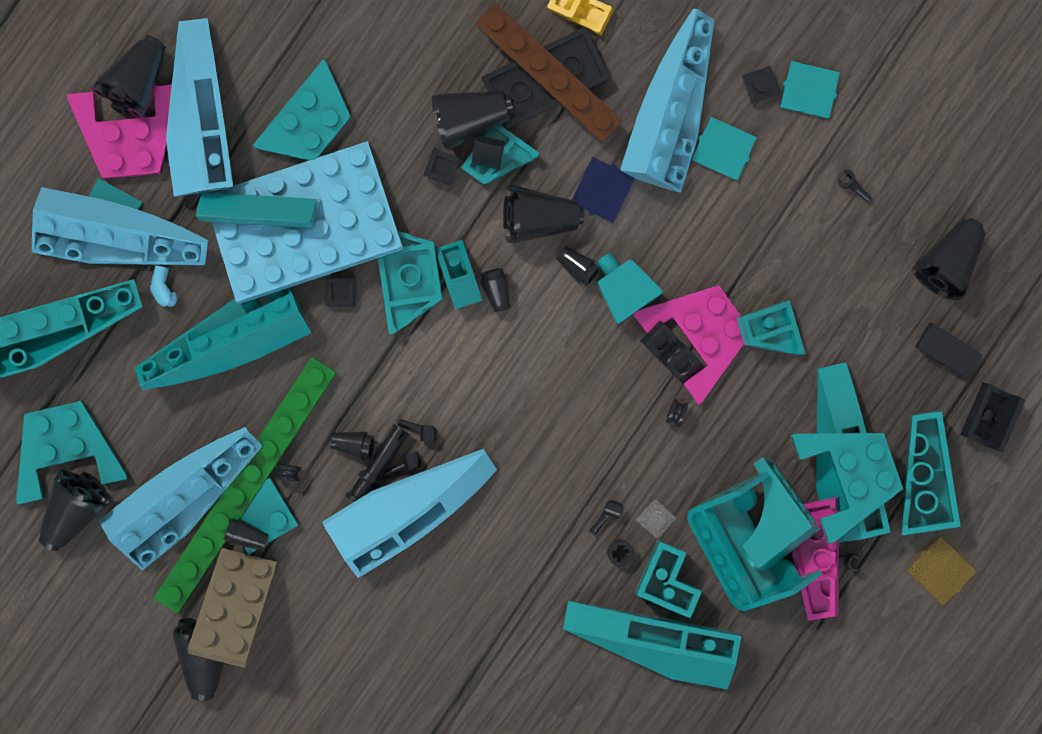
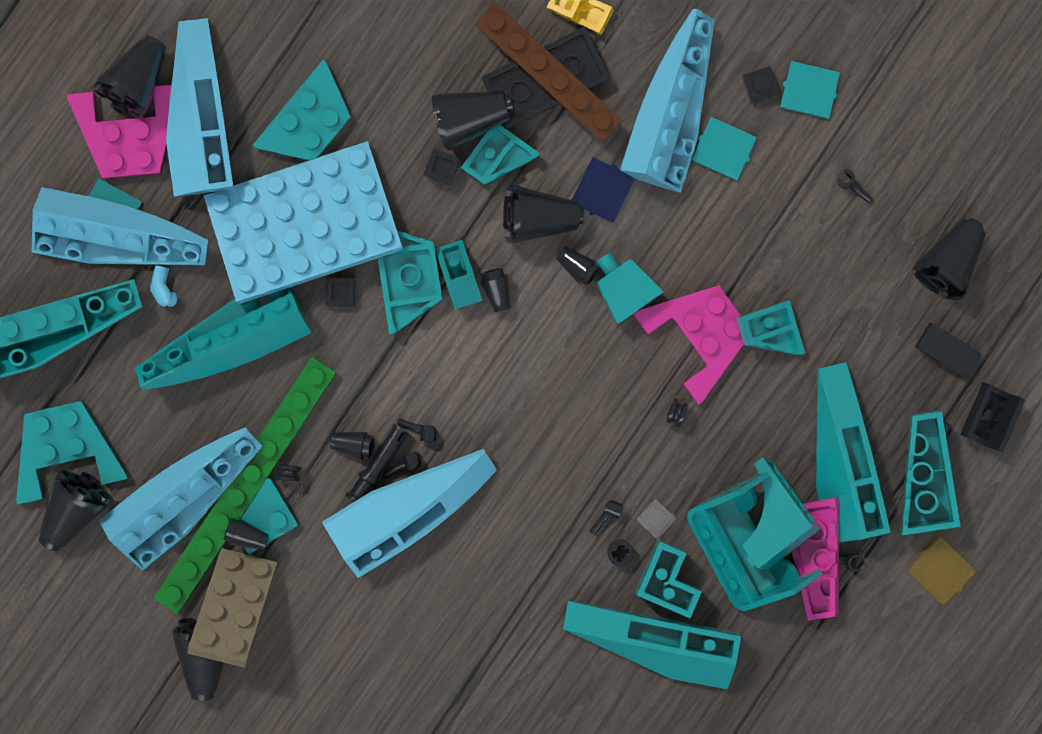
(256, 210): teal slope -> none
(488, 152): black tile -> none
(671, 352): black slope -> none
(863, 472): teal wing -> none

